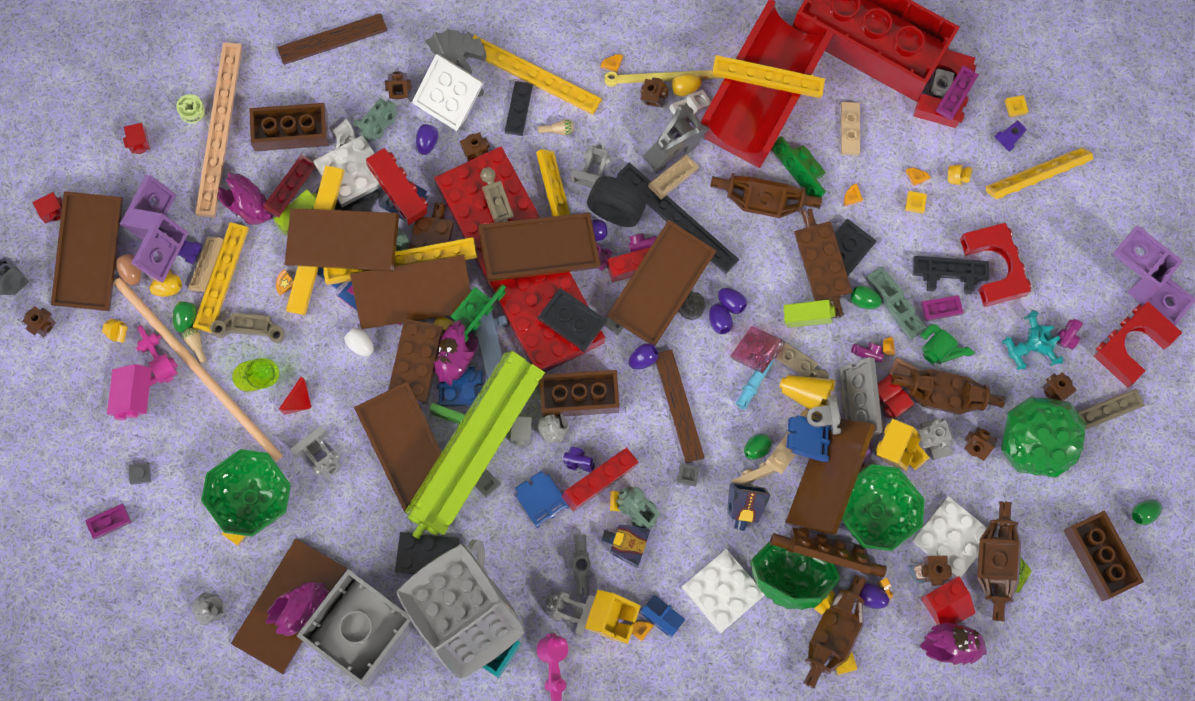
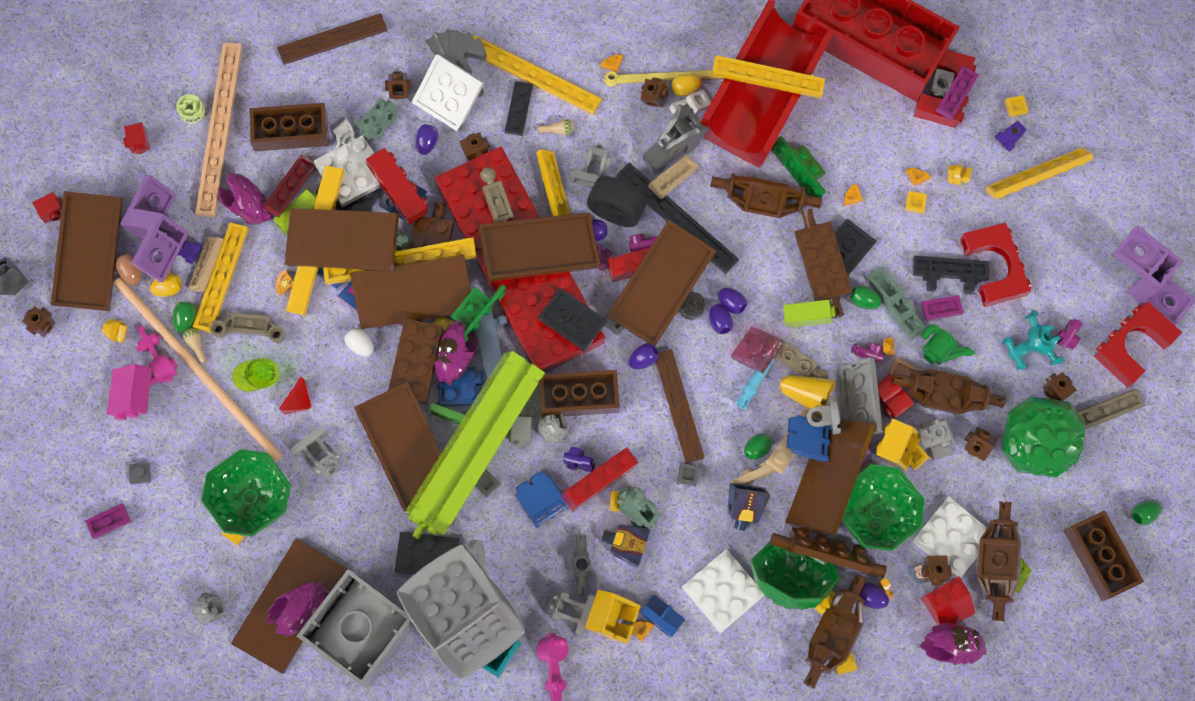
(850, 128): tan plate -> none

